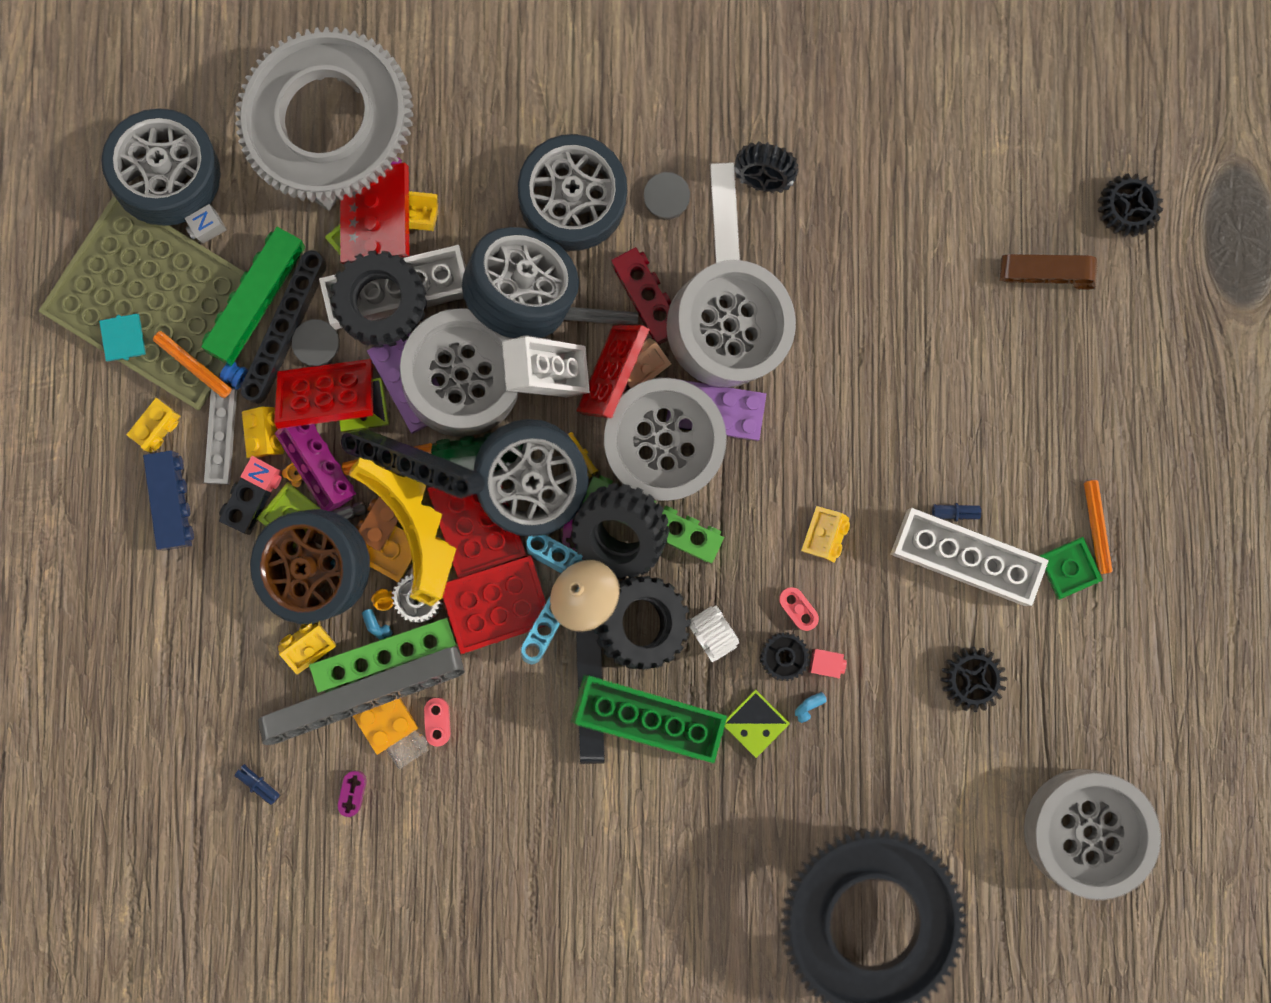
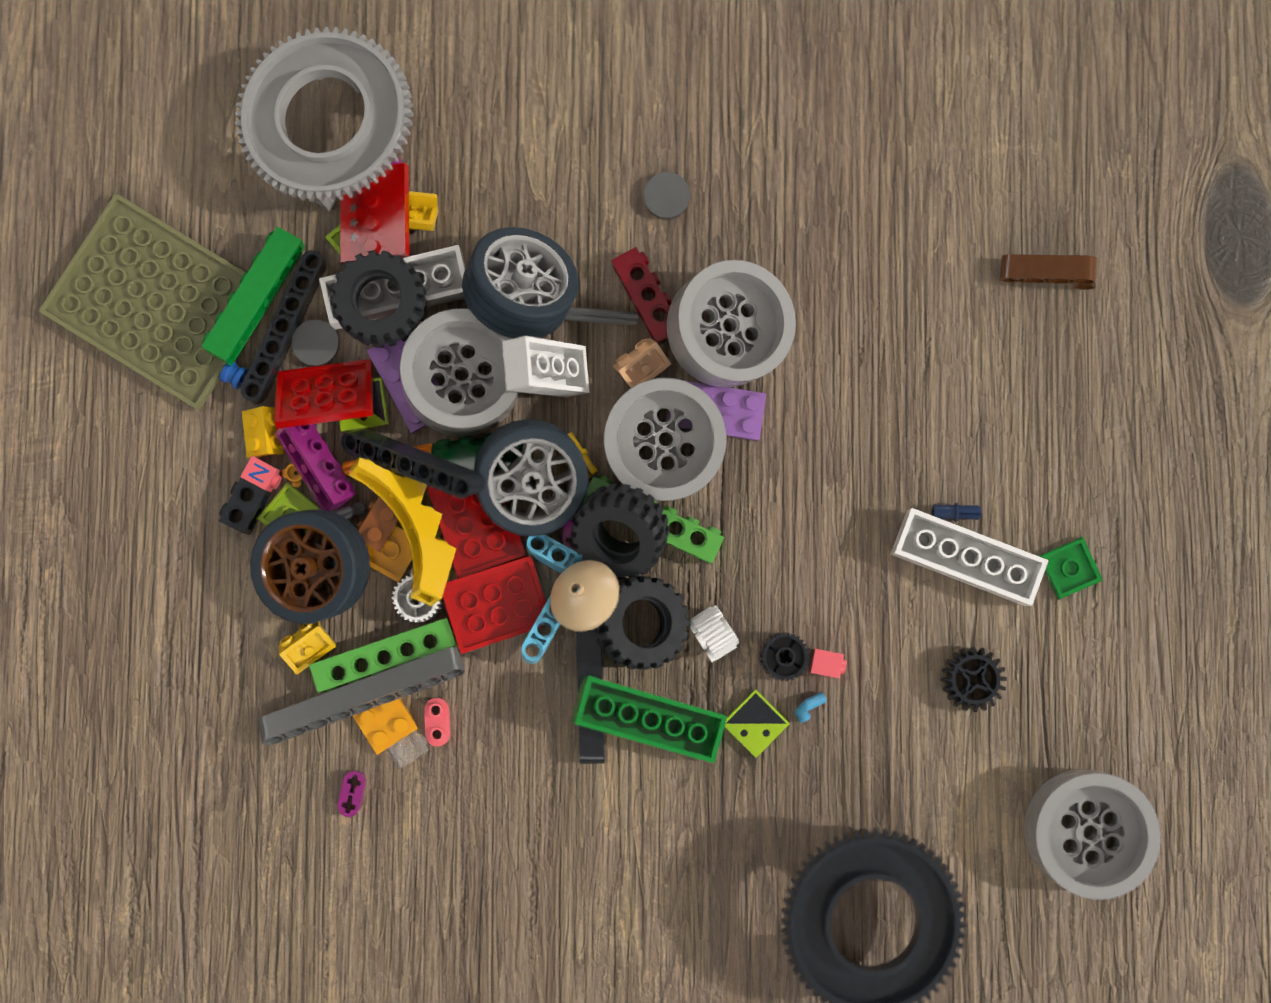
(122, 337): teal piece -> none
(154, 425): yellow bracket -> none
(161, 166): wheel -> none
(168, 501): dark blue brick -> none
(192, 364): orange axle -> none
(205, 224): light grey brick -> none
(220, 438): light grey plate -> none
(257, 784): dark blue axle -> none
(373, 627): dark azure arm -> none
(382, 599): light orange plate -> none
(573, 191): wheel -> none
(613, 370): red plate -> none
(725, 212): white sticker -> none
(766, 167): black gear -> none
(798, 608): coral plate -> none
(826, 534): yellow bracket -> none
(1098, 526): orange axle -> none
(1113, 199): black gear -> none

